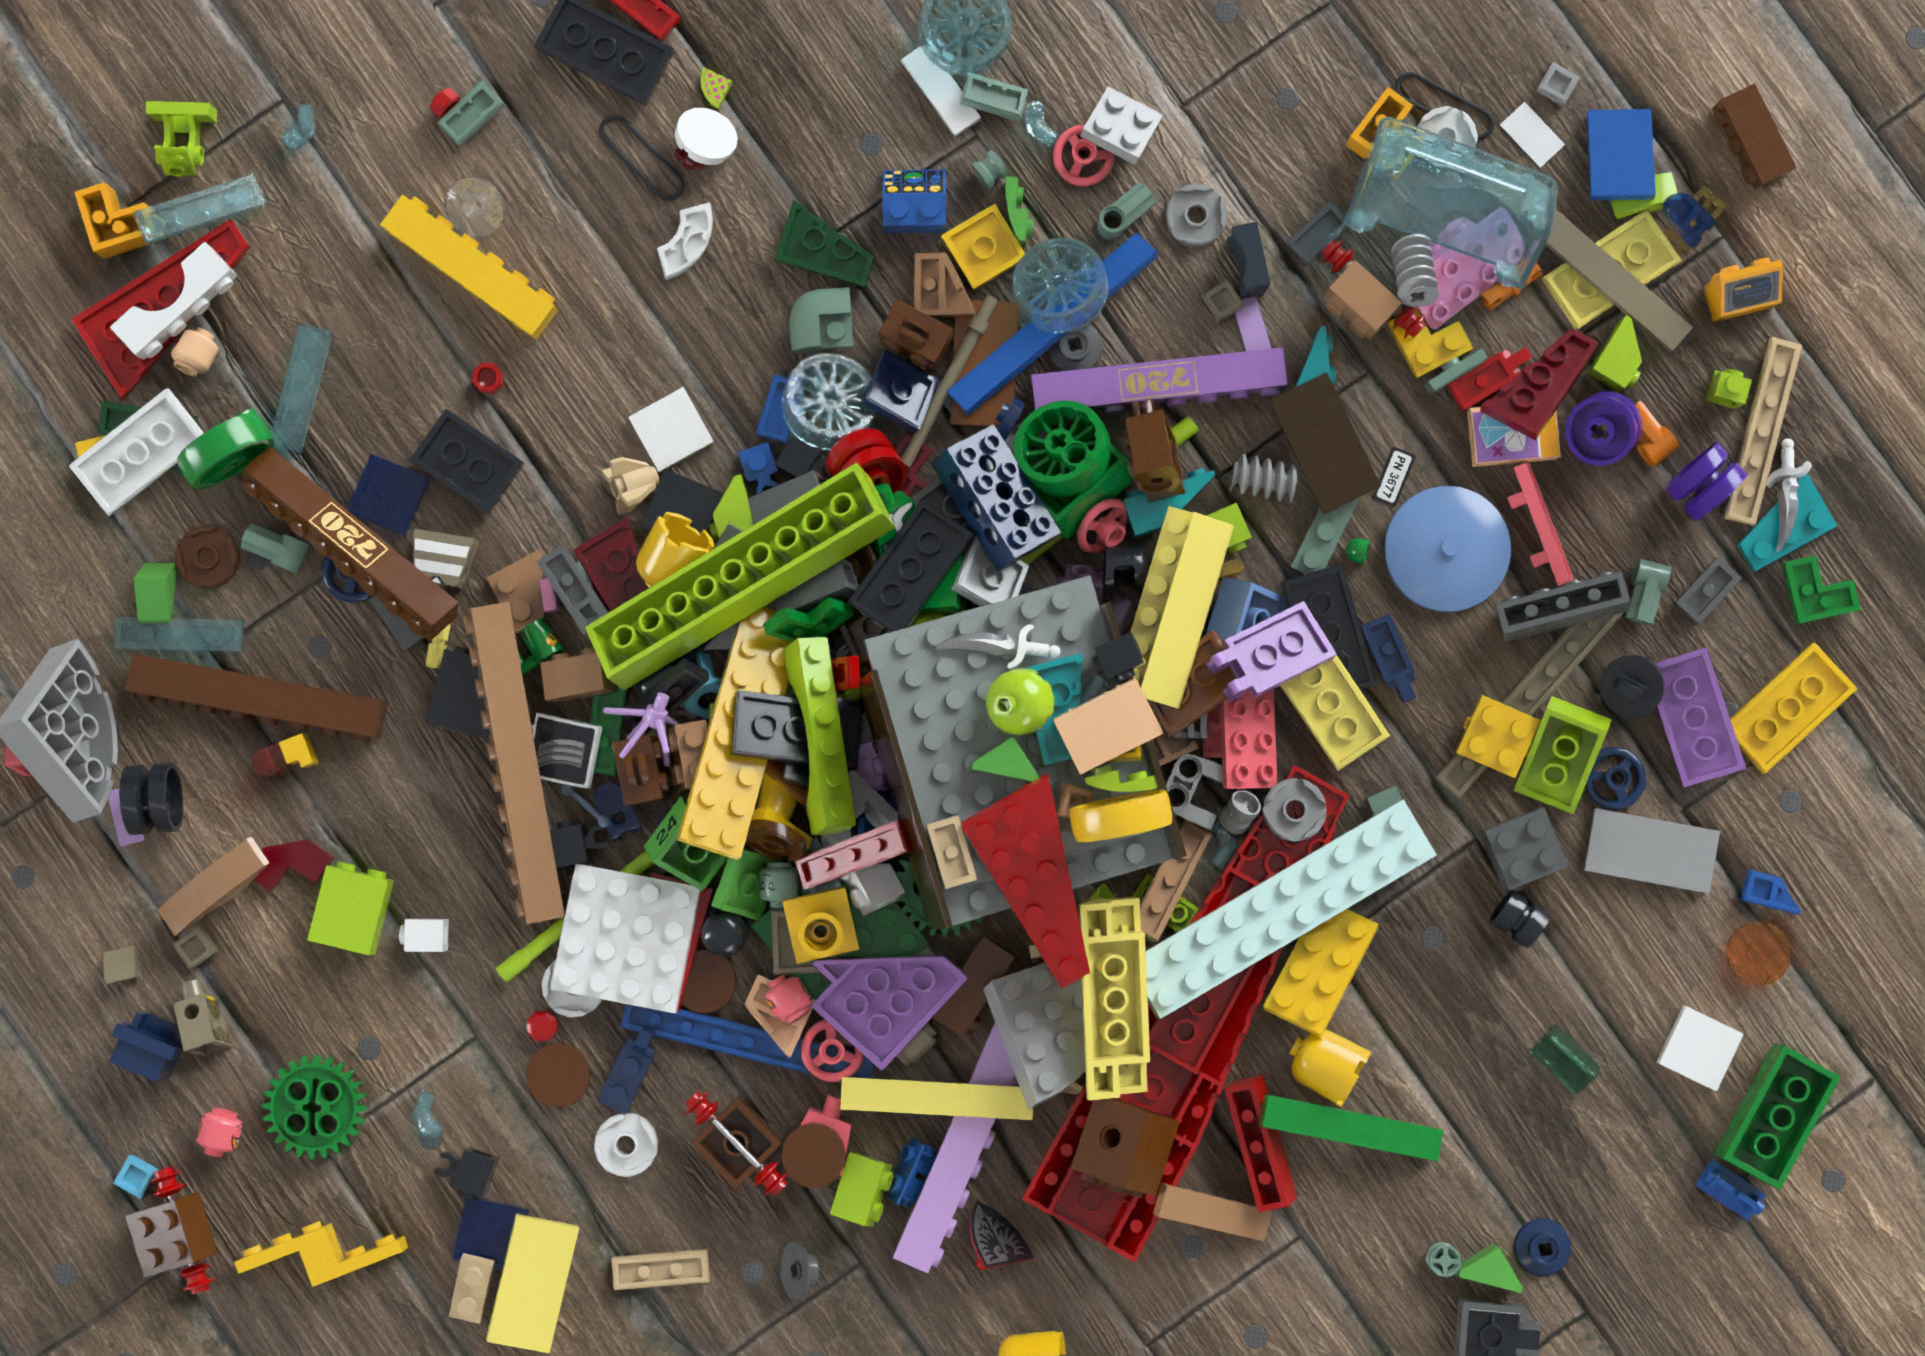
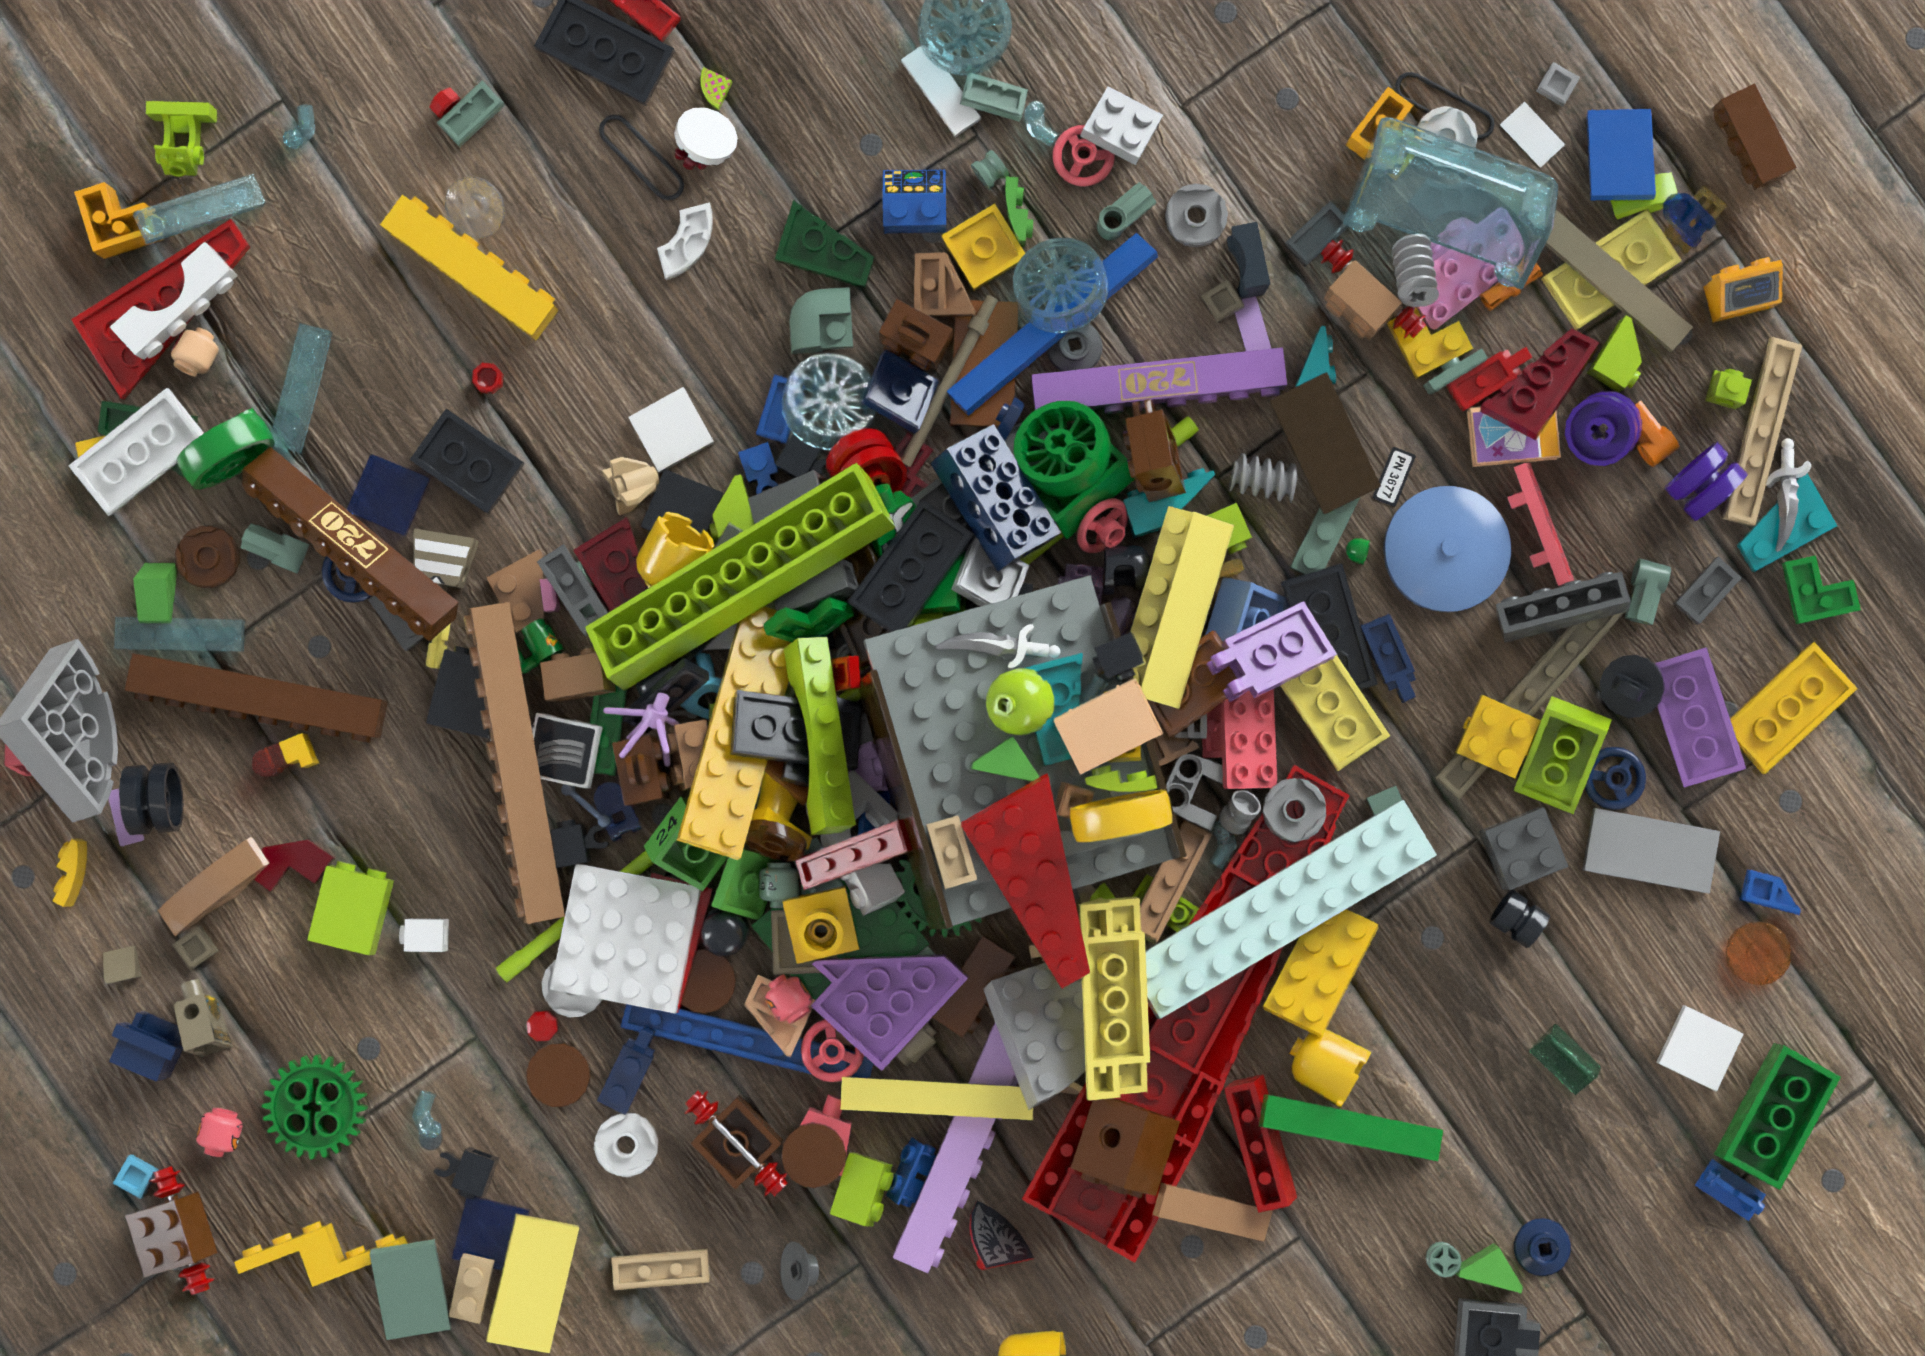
(73, 861): none -> yellow slope
(410, 1289): none -> sand green tile

